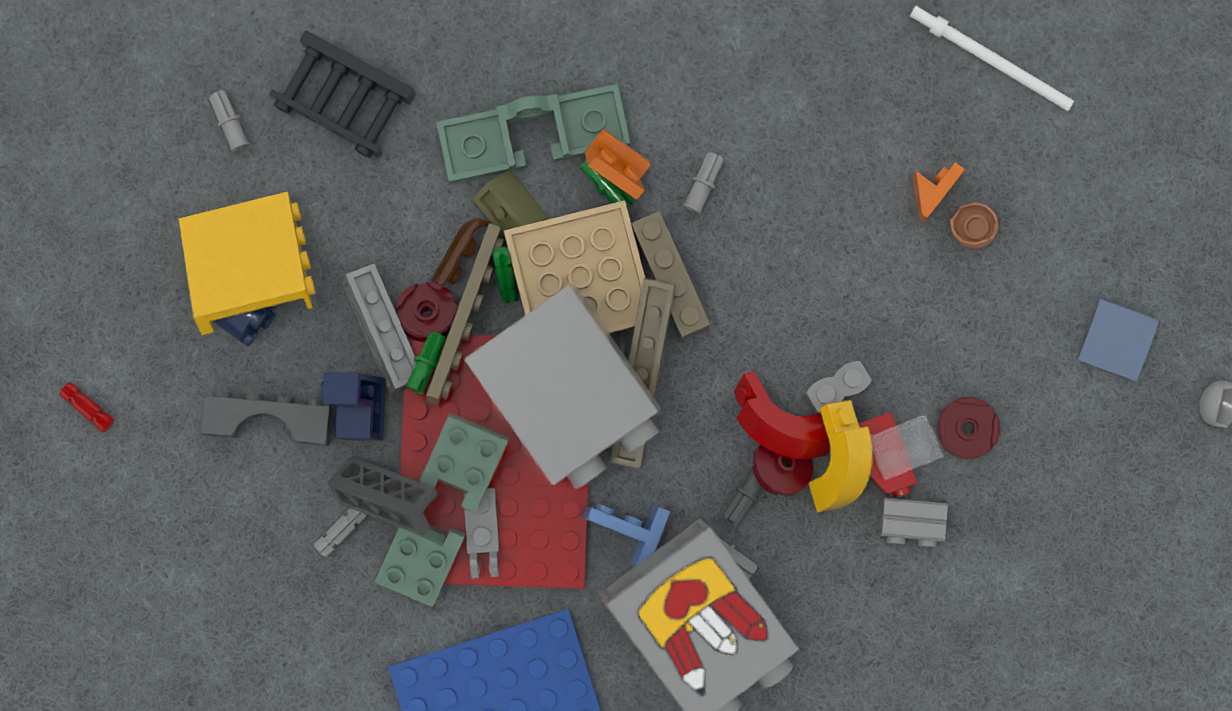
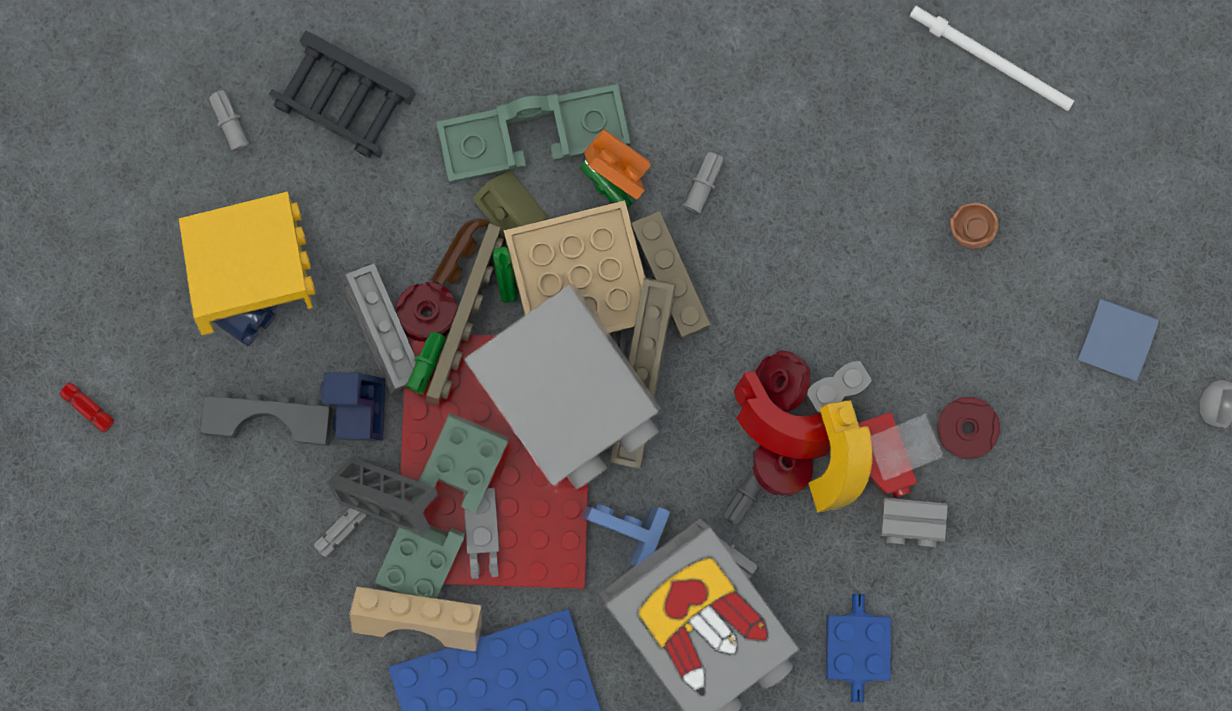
(450, 622): none -> tan arch
(789, 368): none -> dark red plate
(858, 647): none -> blue plate
(930, 195): orange slope -> none

